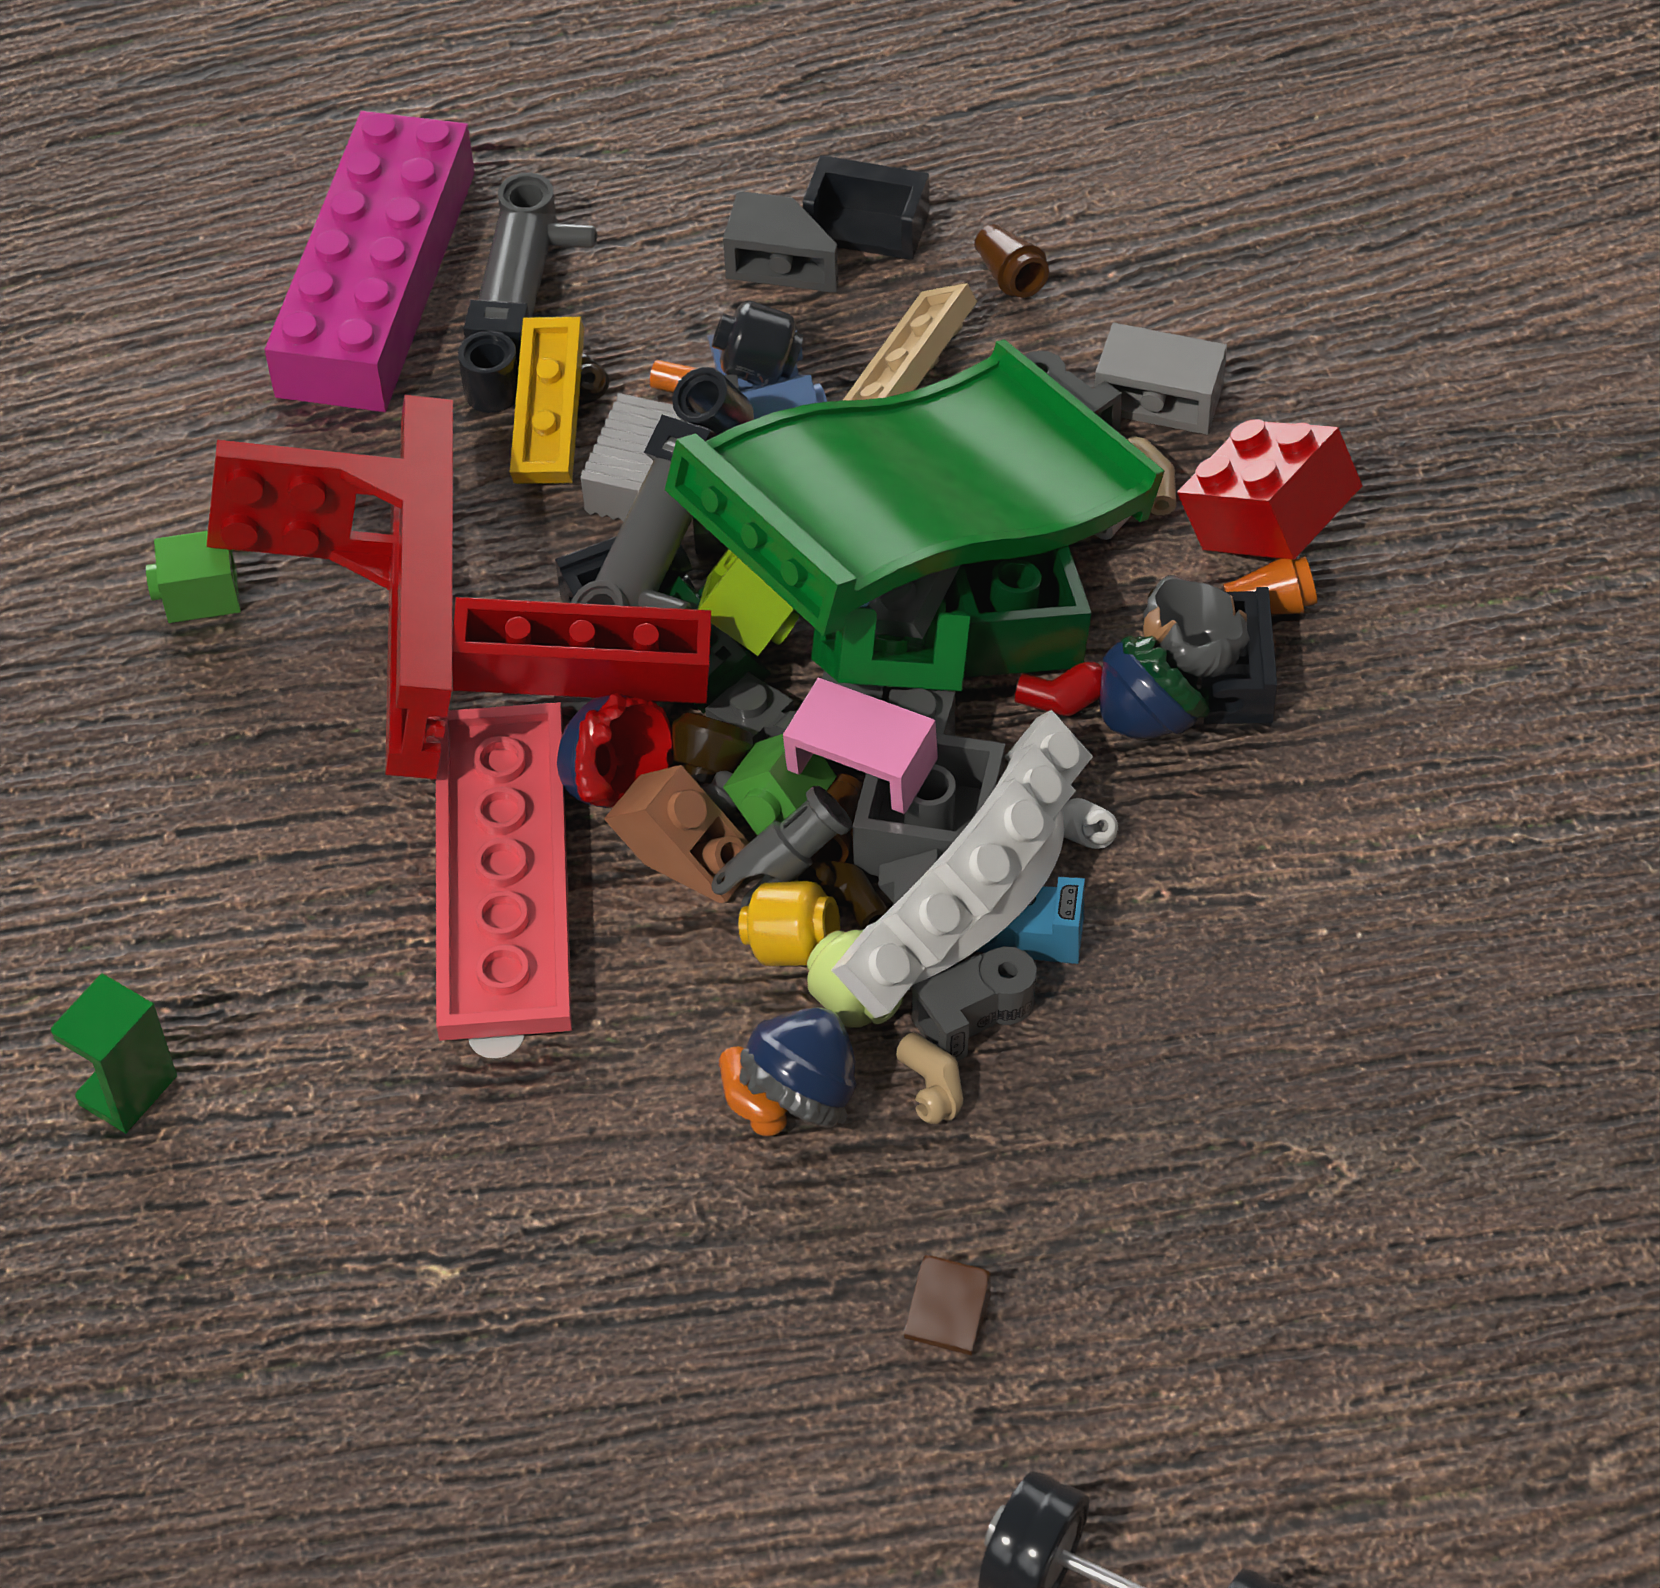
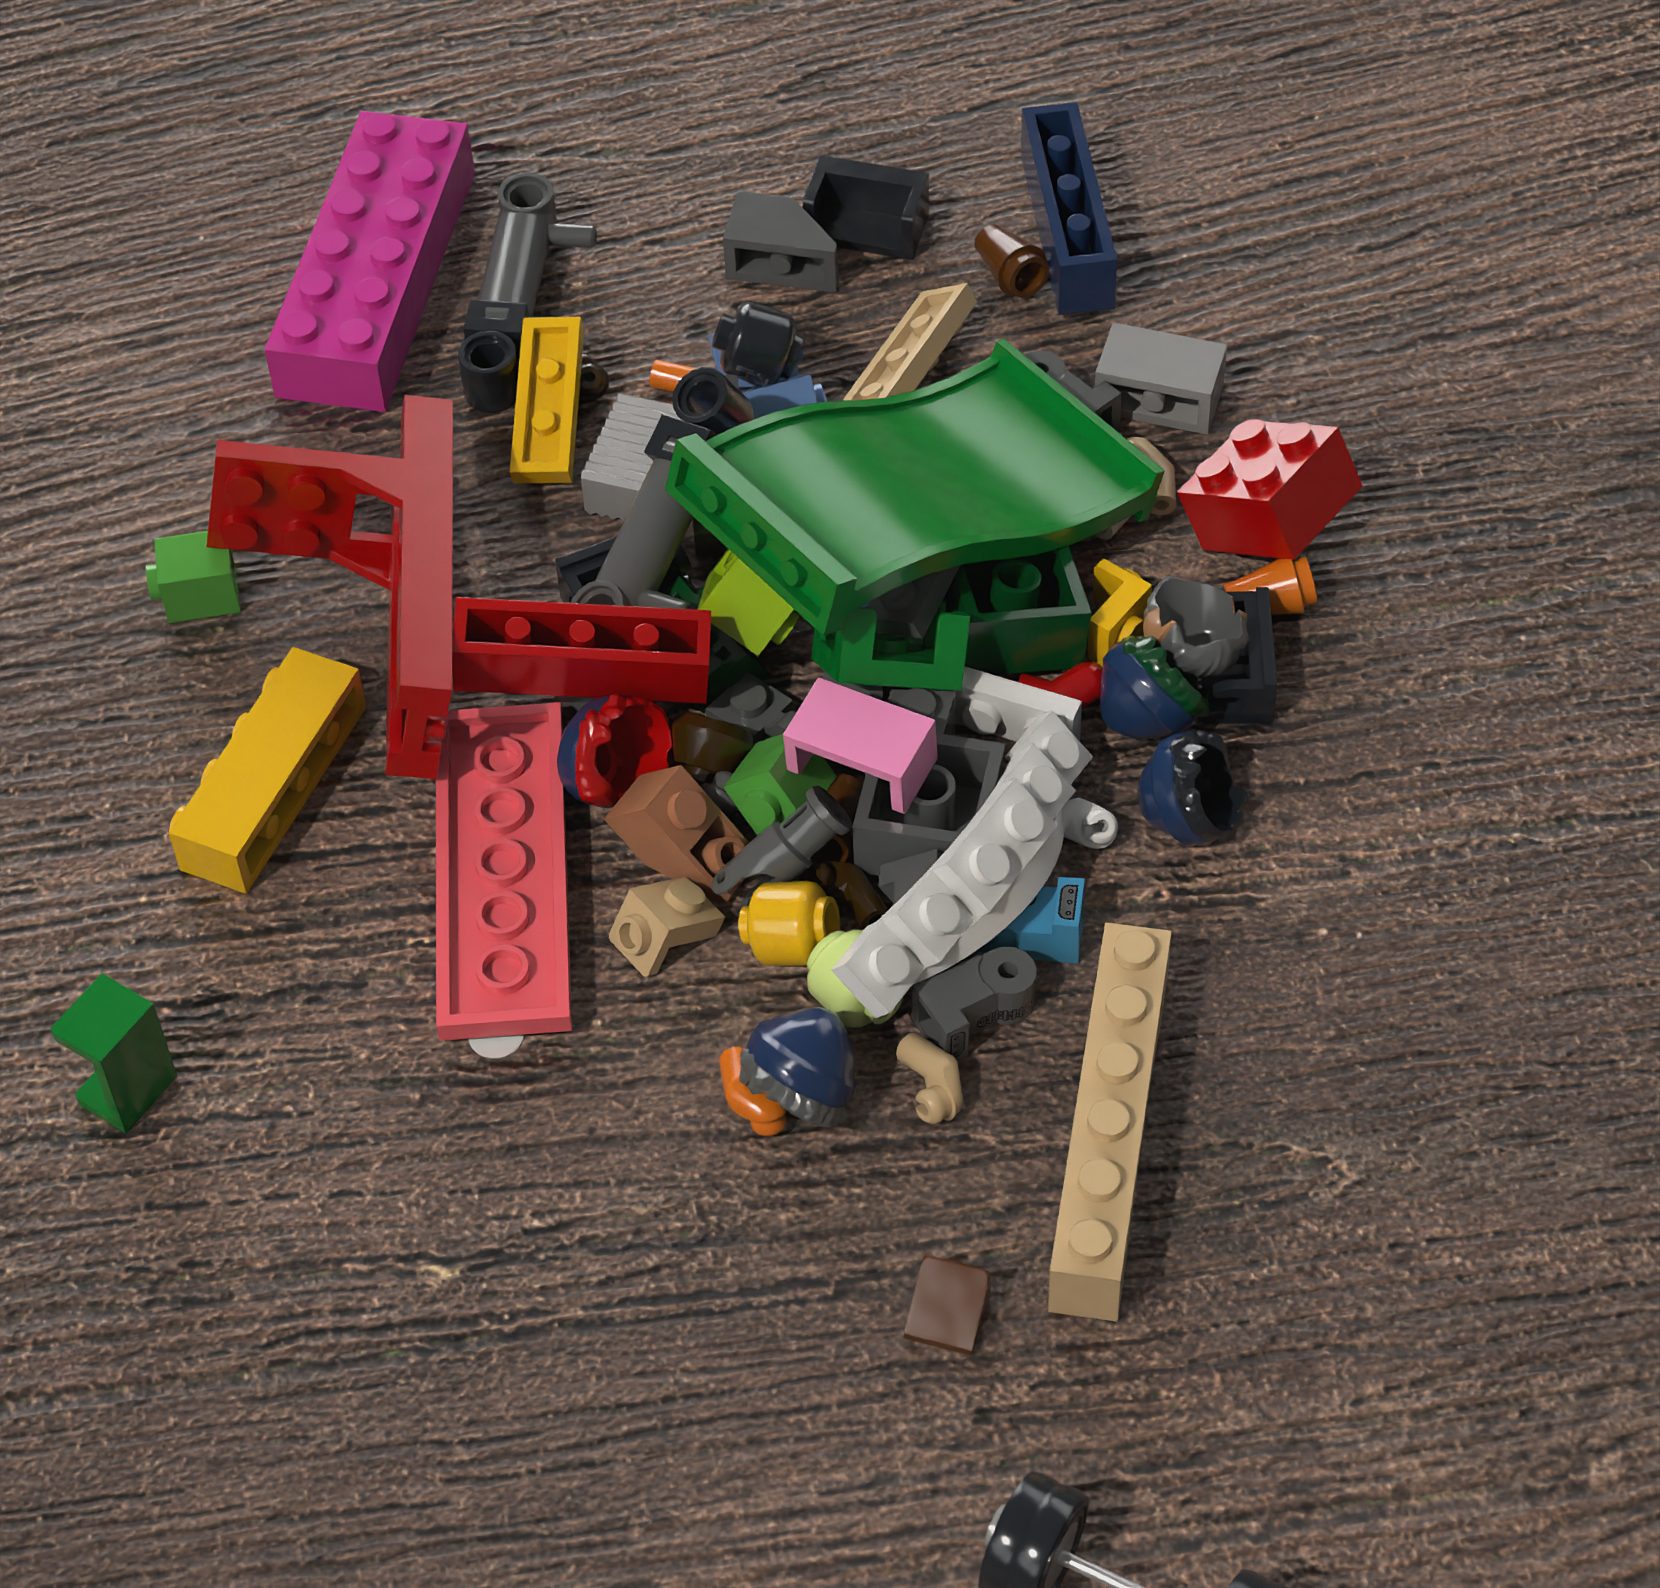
(267, 769): none -> yellow brick
(661, 918): none -> tan bracket
(1009, 707): none -> white plate
(1068, 208): none -> dark blue brick
(1109, 1123): none -> tan arch
(1121, 604): none -> yellow bracket
(1190, 789): none -> black hair

